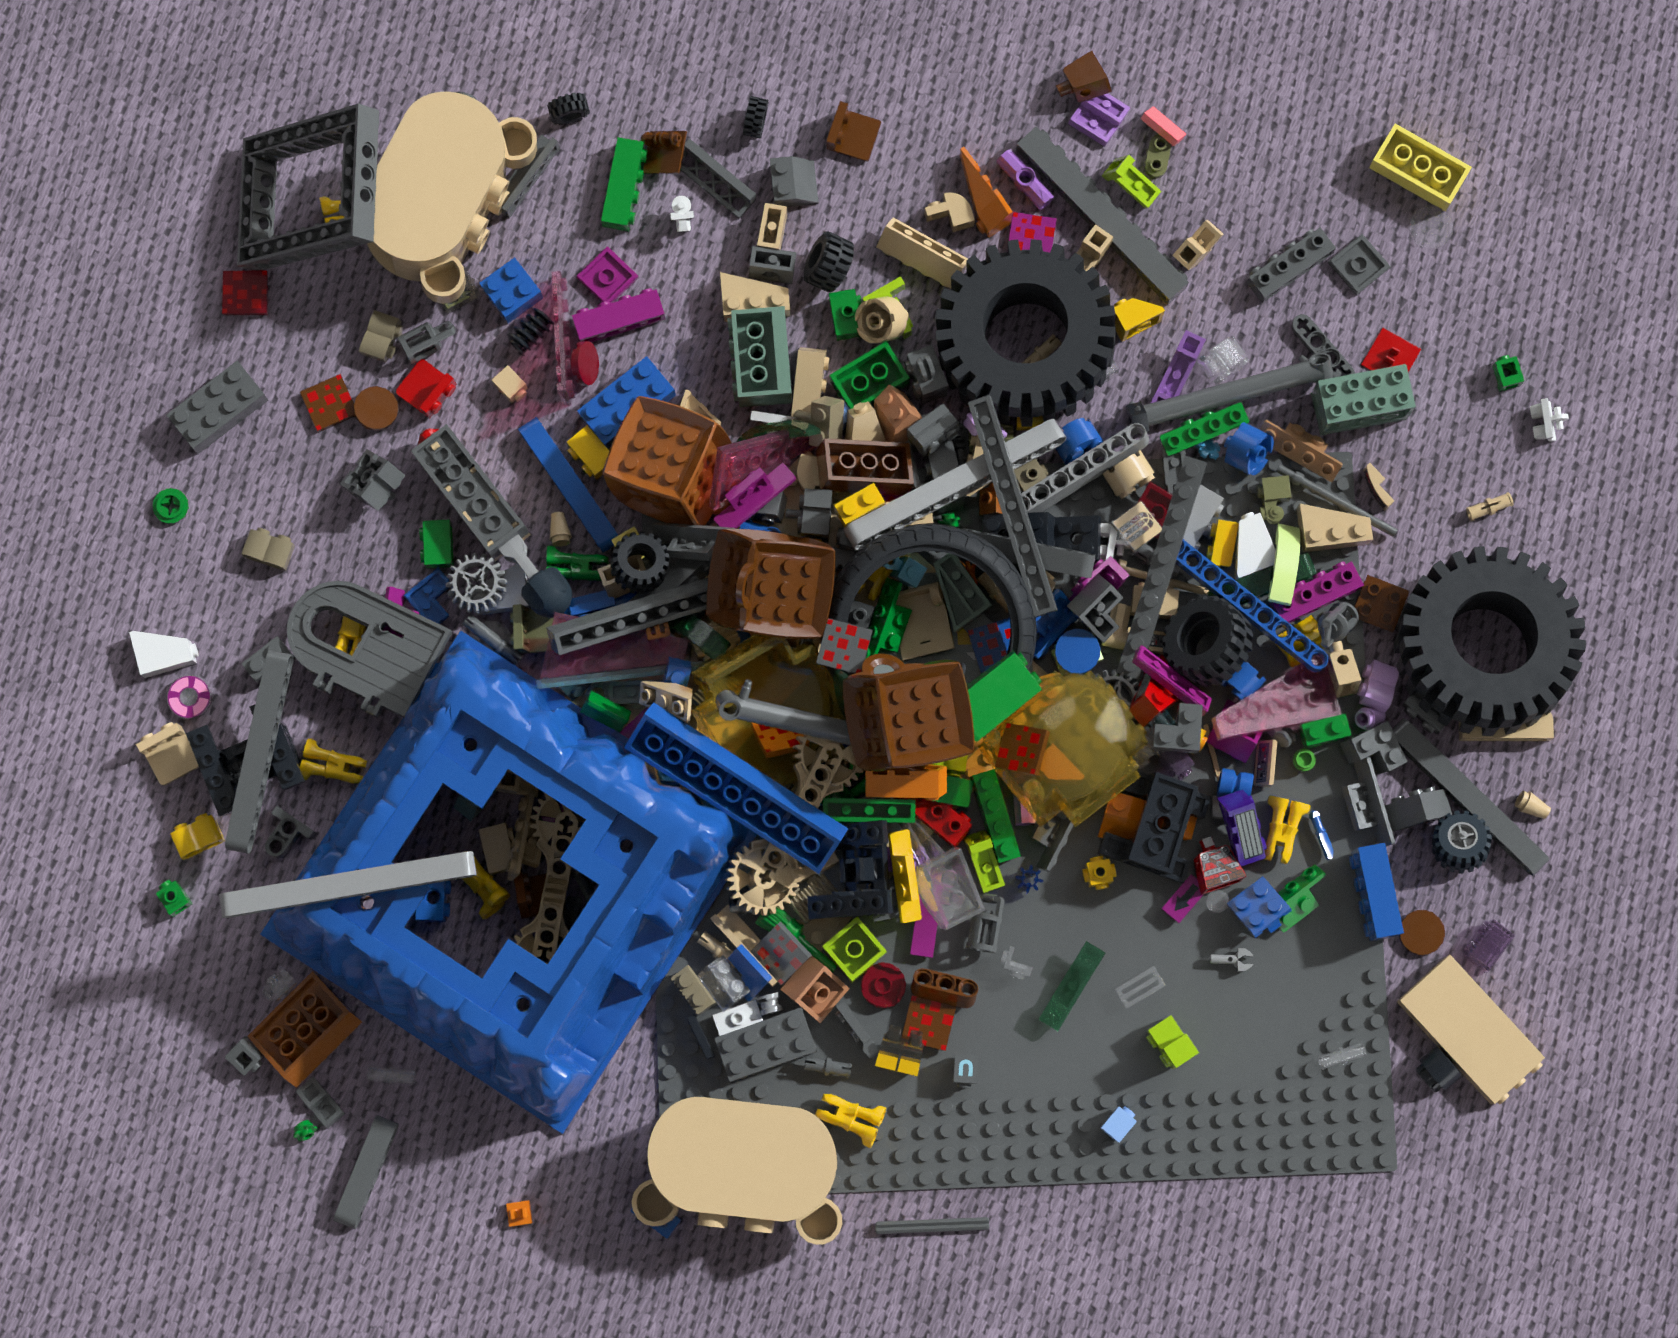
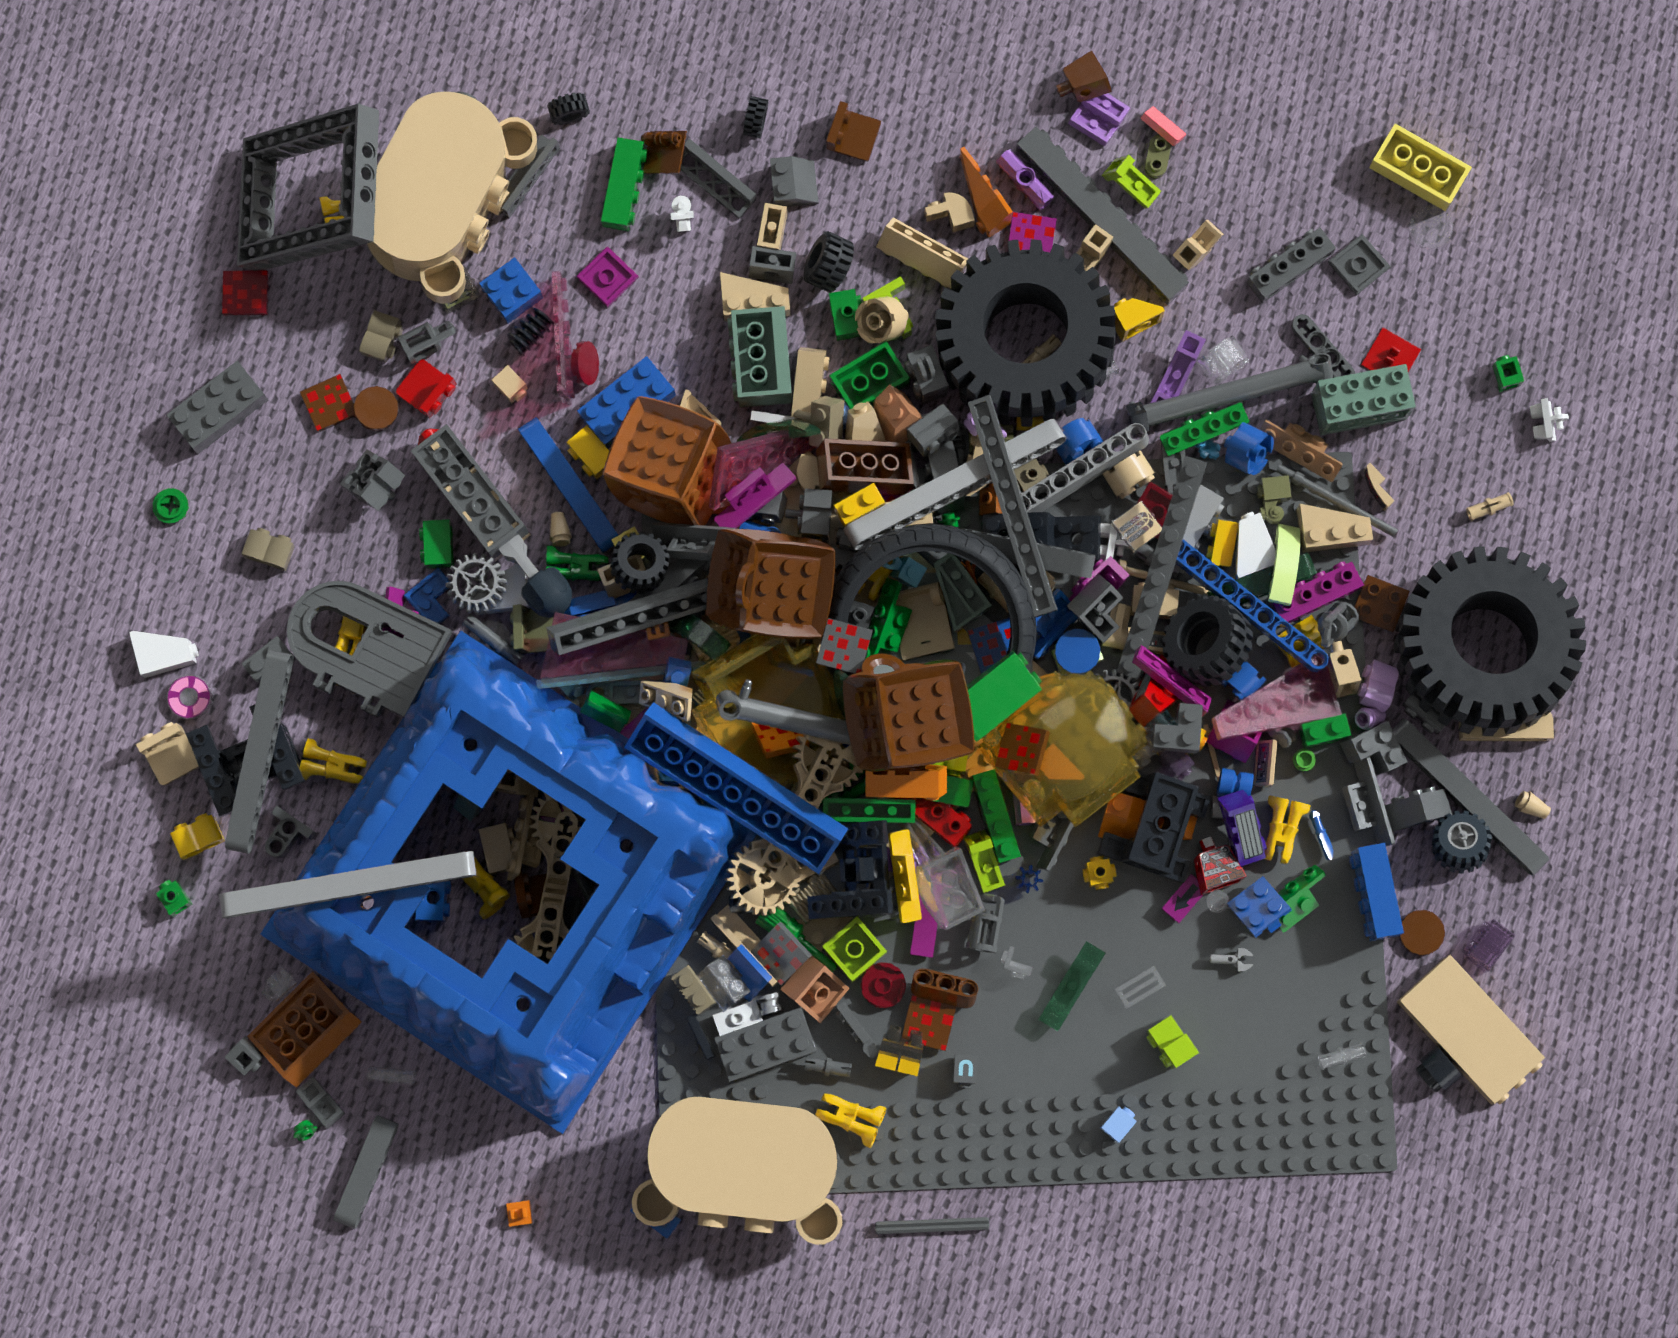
(619, 316): magenta brick -> none

